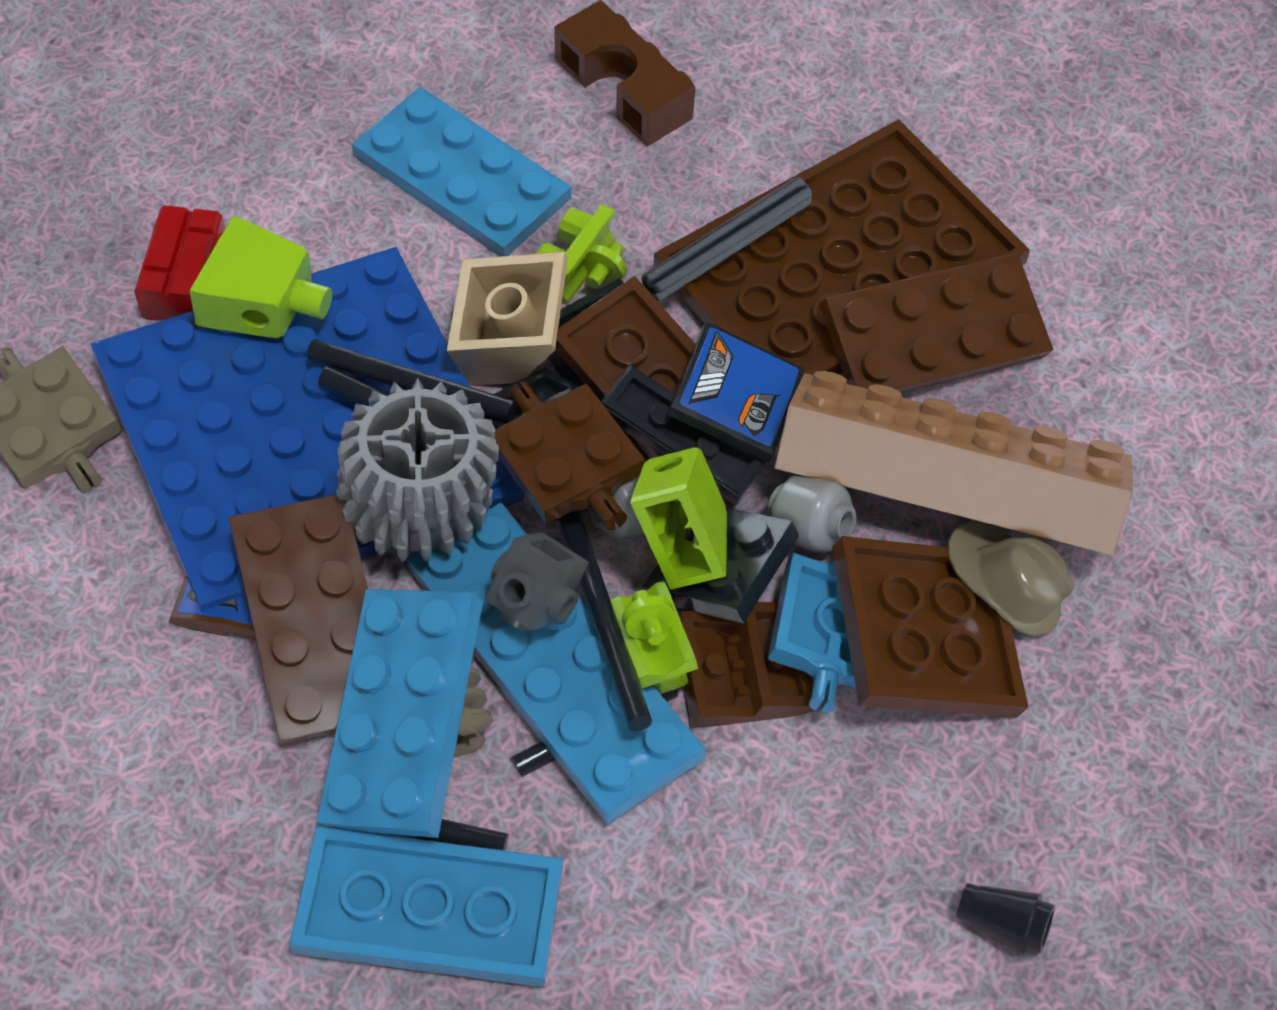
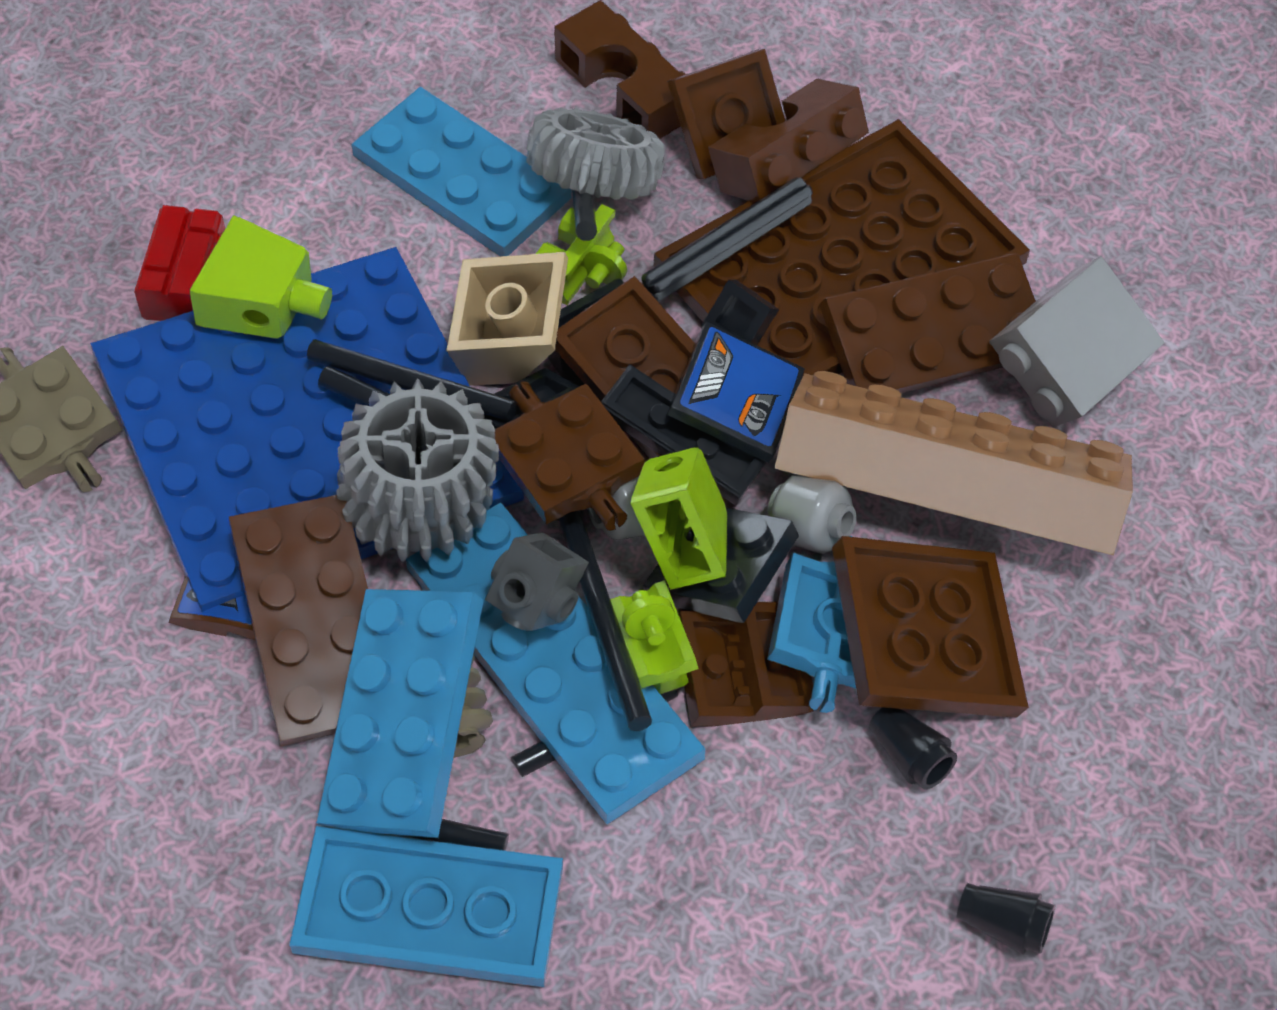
(584, 215): none -> black bar
(595, 153): none -> light grey gear
(723, 99): none -> reddish brown plate
(741, 312): none -> black plate
(818, 125): none -> reddish brown arch
(914, 747): none -> black cone
(1013, 575): dark tan piece -> none
(1076, 342): none -> light grey brick

